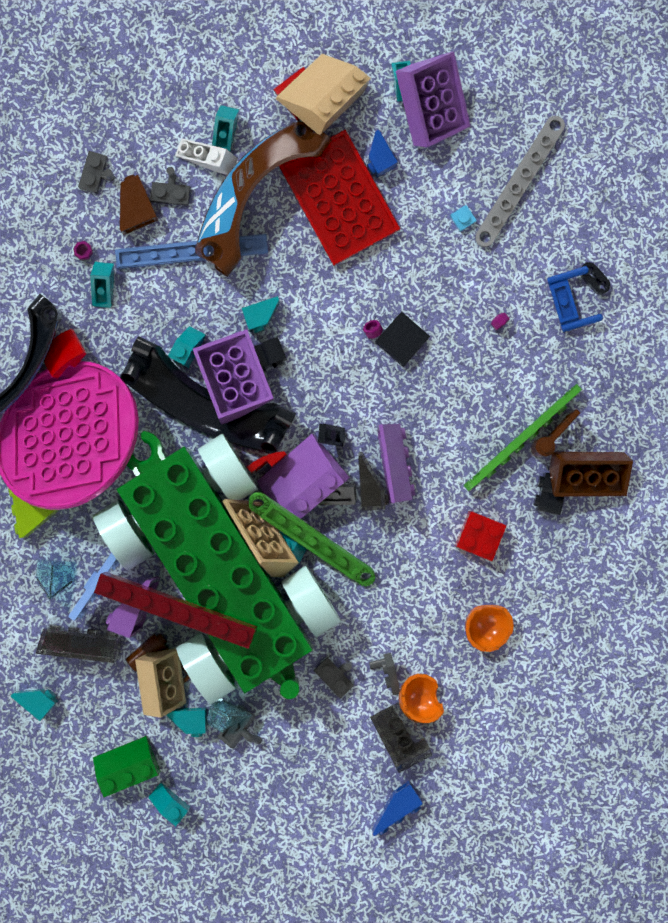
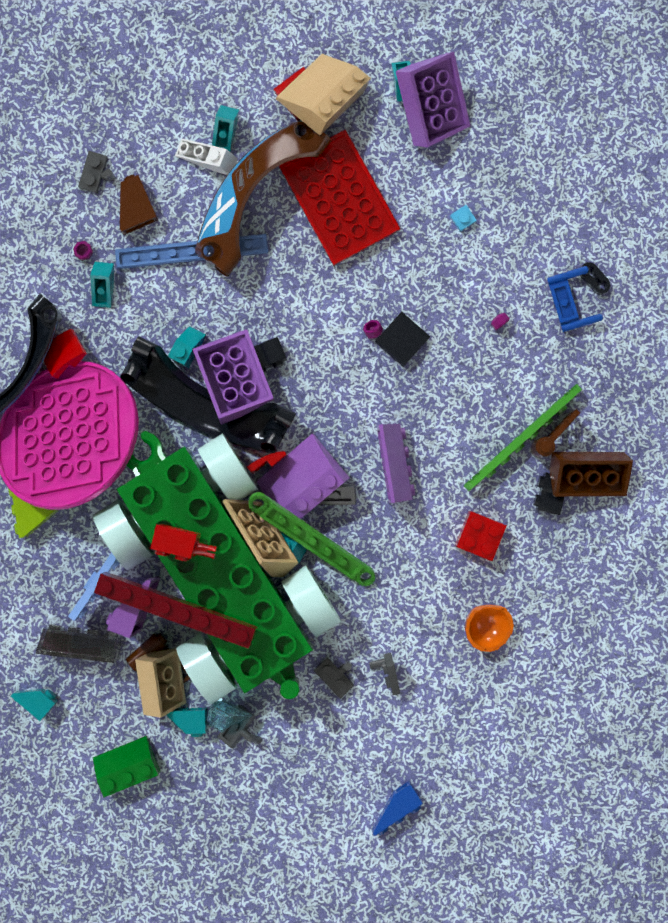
(54, 575): clear light blue slope -> none
(168, 804): teal slope -> none
(170, 192): dark grey plate -> none
(179, 542): none -> red brick
(260, 314): teal slope -> none
(331, 435): black plate -> none
(371, 490): clear smoke slope -> none
(380, 157): blue slope -> none
(401, 737): clear smoke slope -> none
(419, 699): orange cylinder -> none
(519, 181): light grey plate -> none

